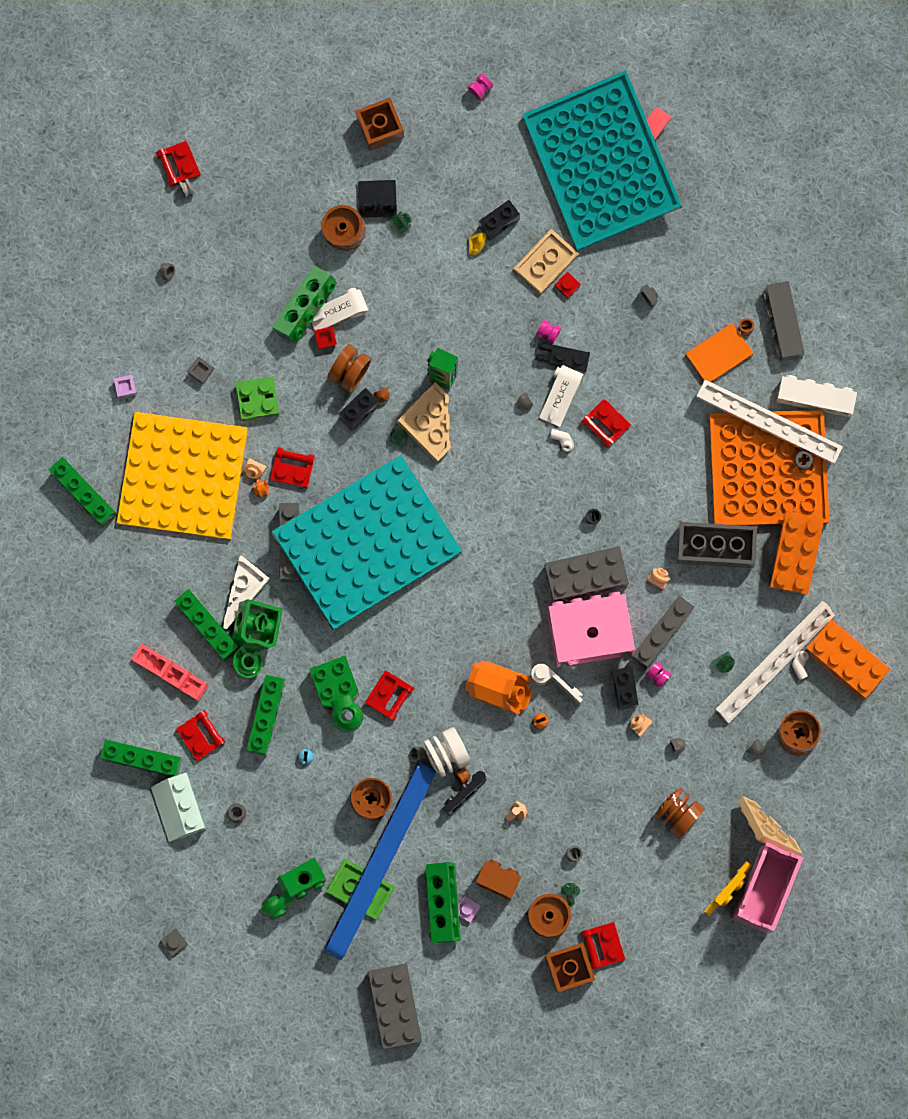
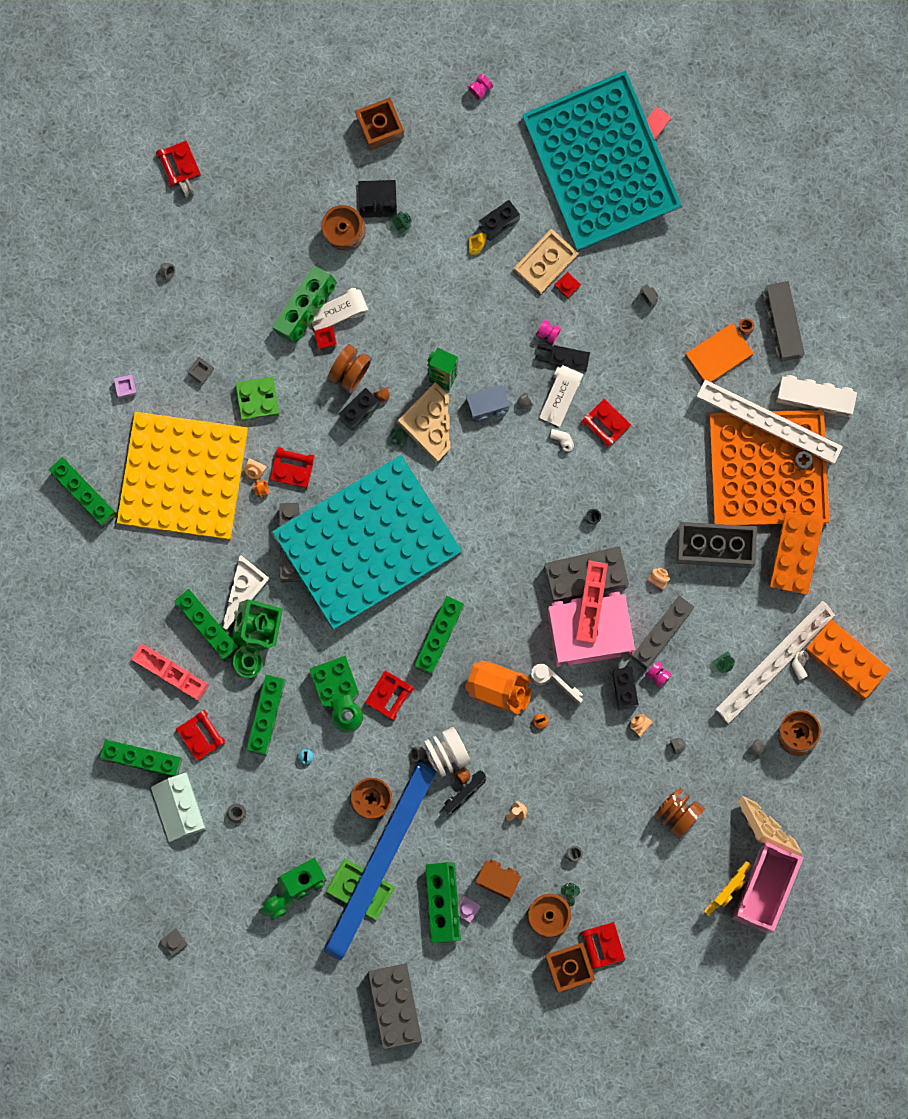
(439, 635): none -> green brick
(487, 403): none -> sand blue brick
(592, 601): none -> coral slope

